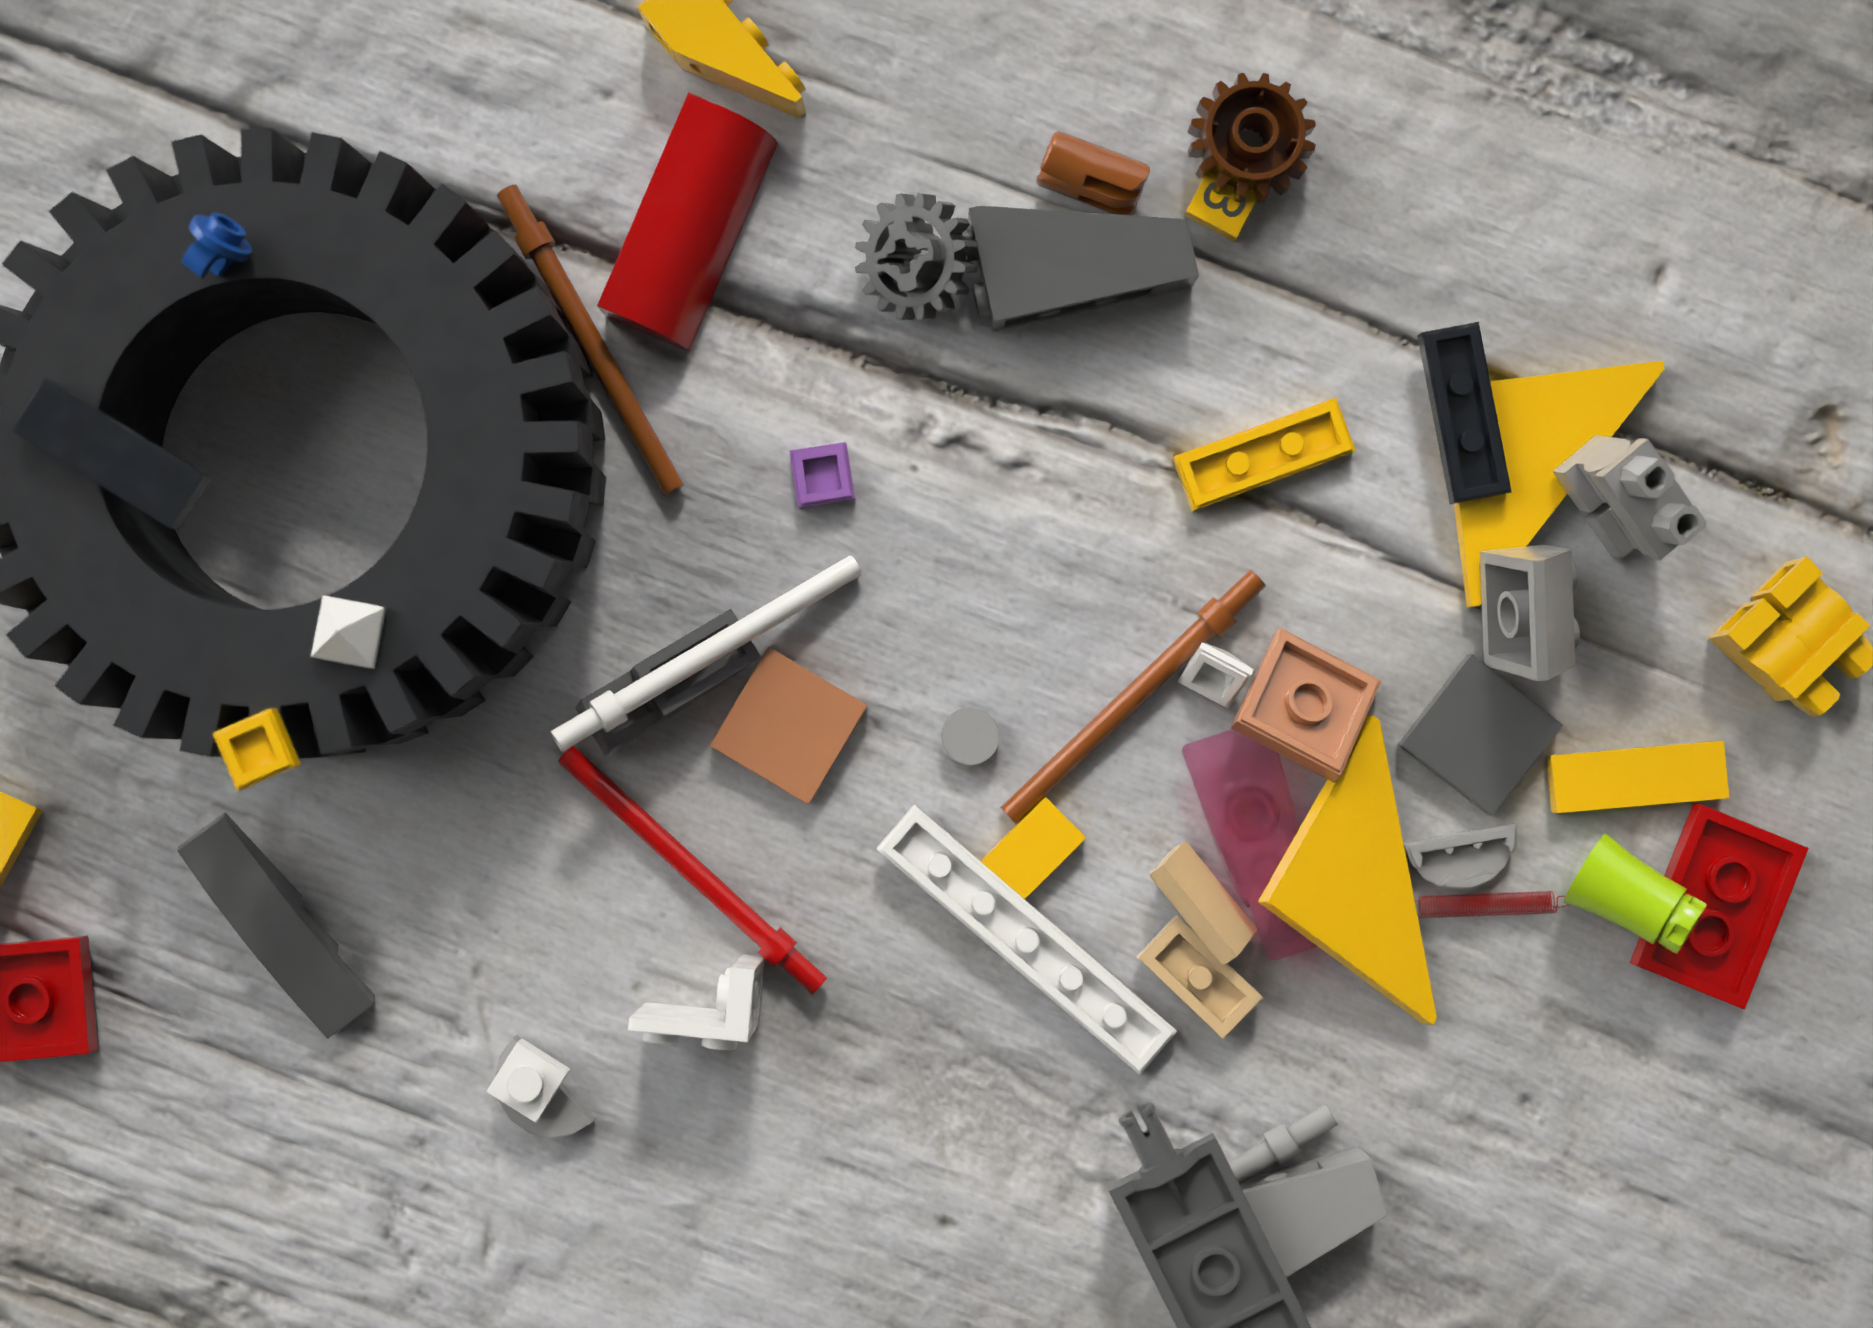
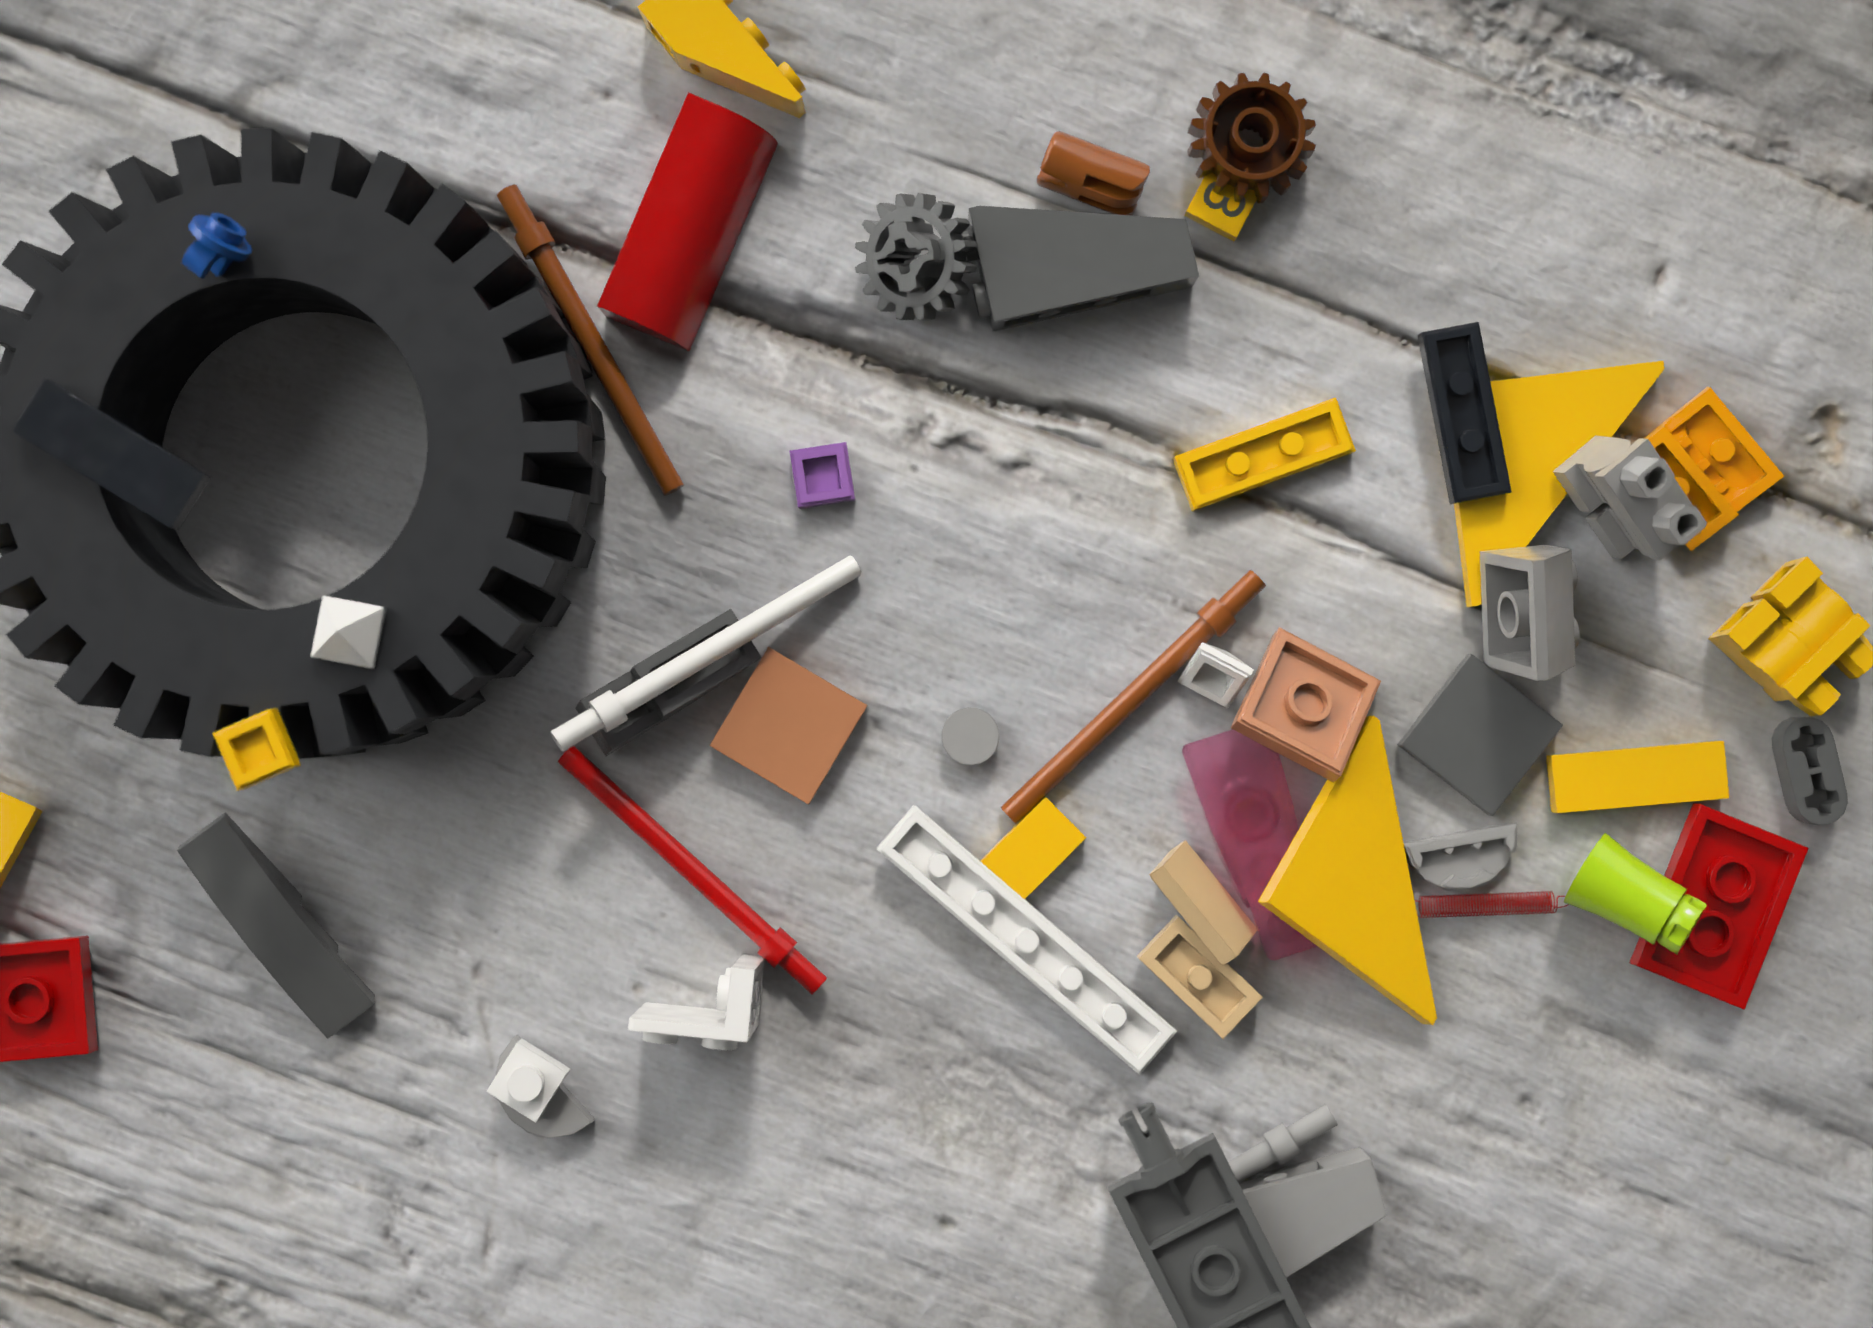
(1713, 461): none -> light orange slope
(1822, 766): none -> dark grey beam

